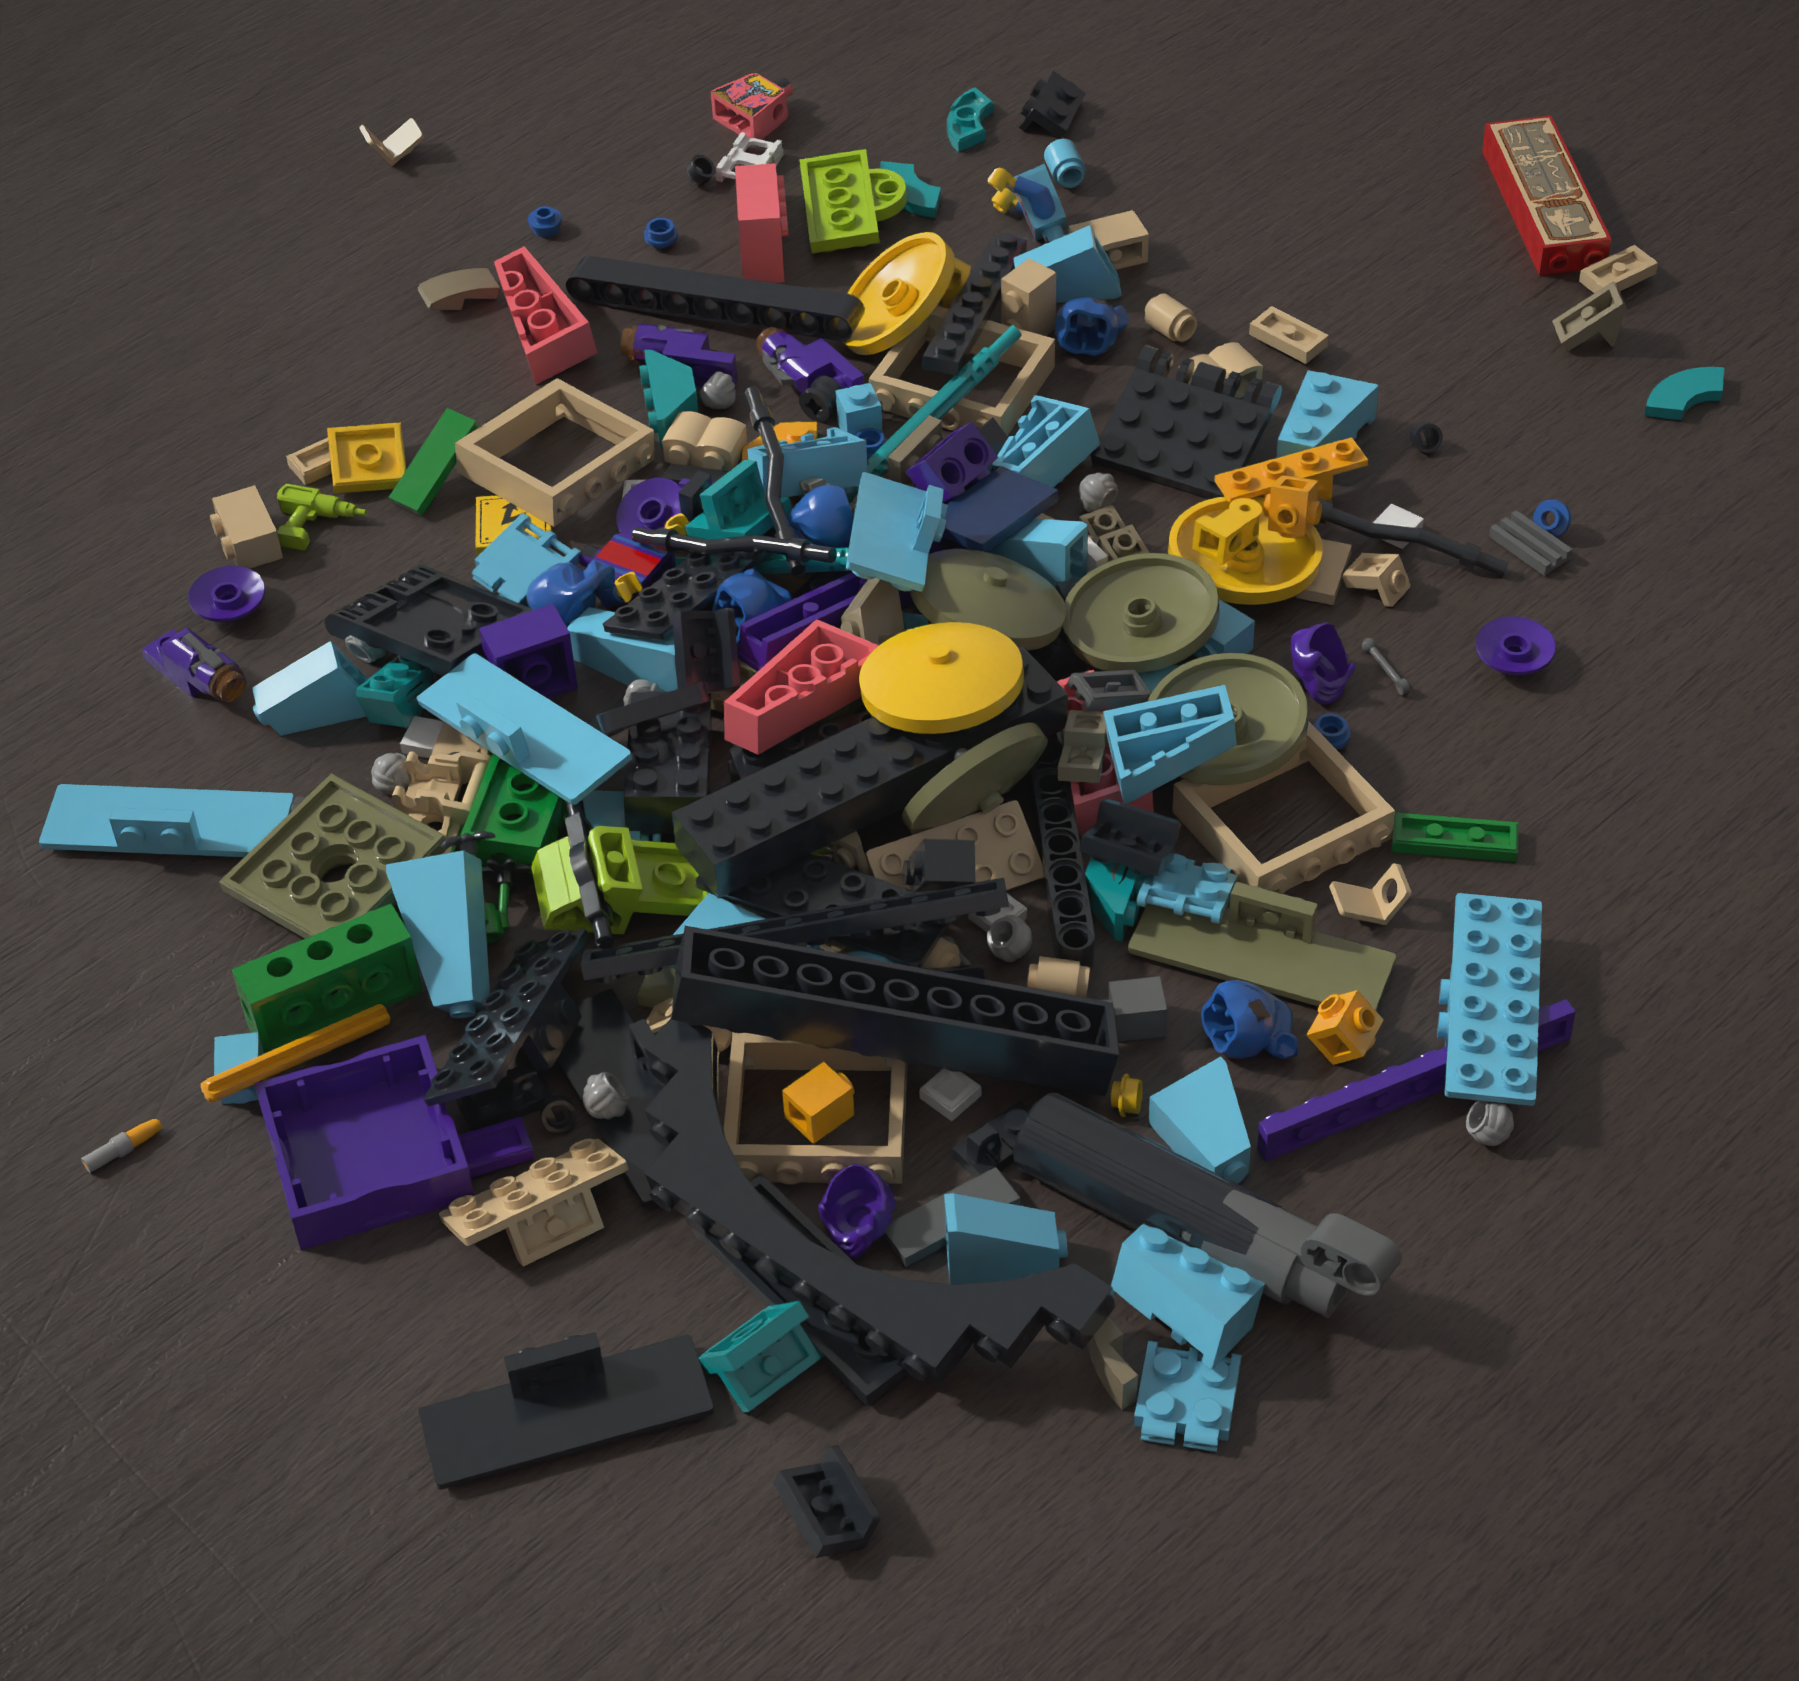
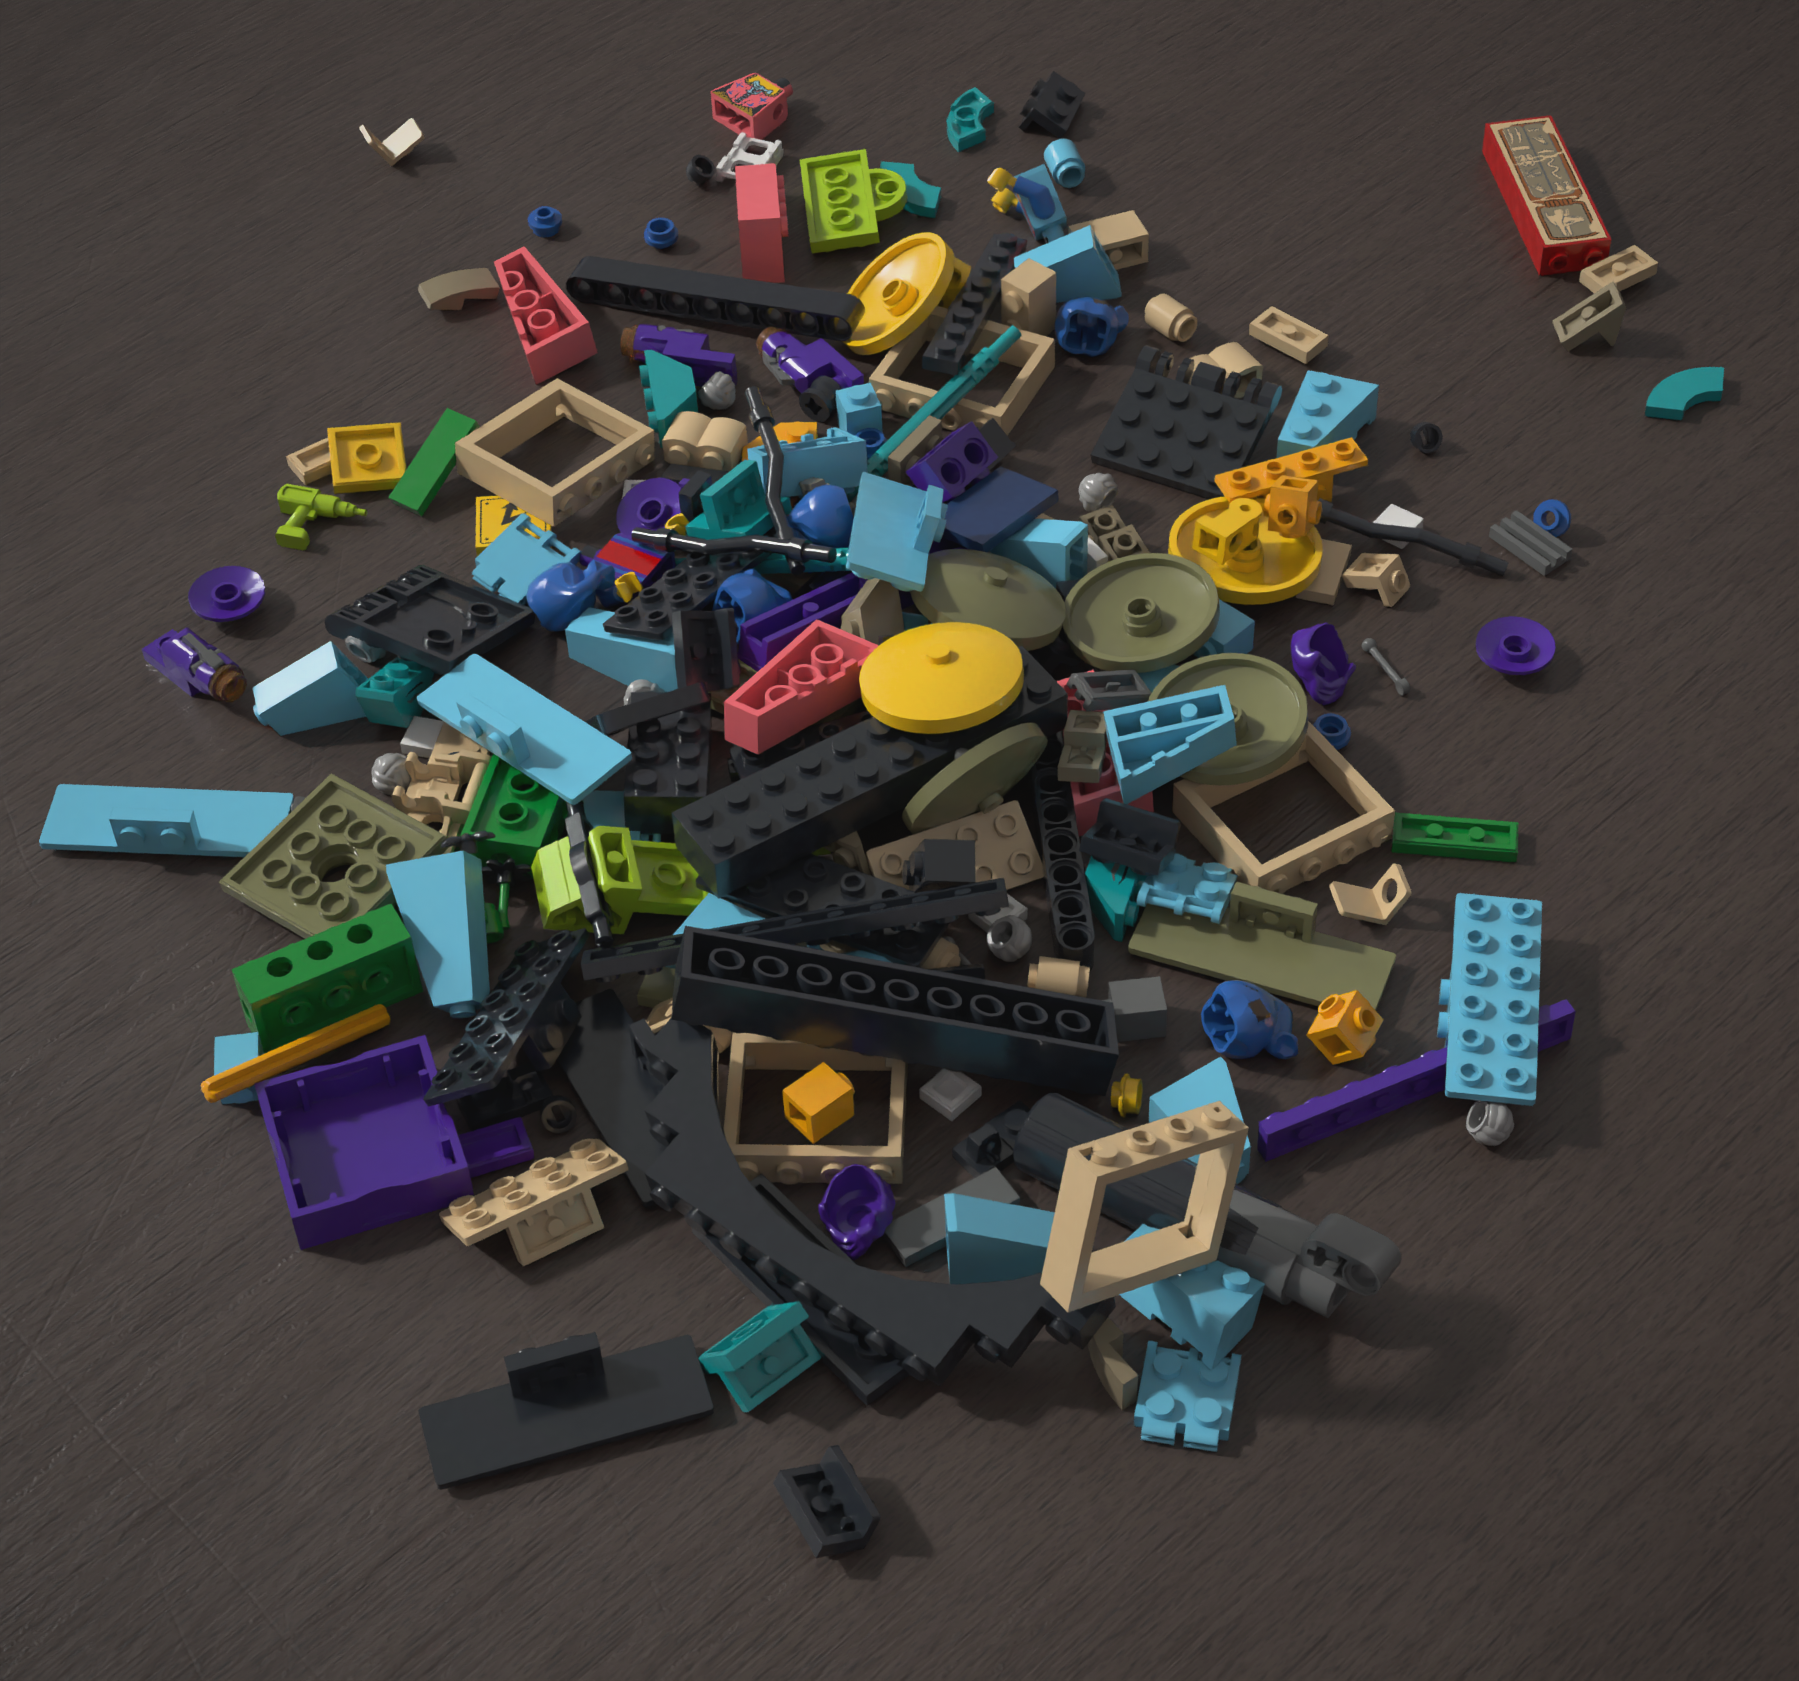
(121, 1145): light grey piece -> none
(246, 528): tan brick -> none
(533, 650): dark purple brick -> none
(605, 1096): light grey piece -> none
(1049, 441): medium azure wedge -> none
(1085, 1277): none -> tan window

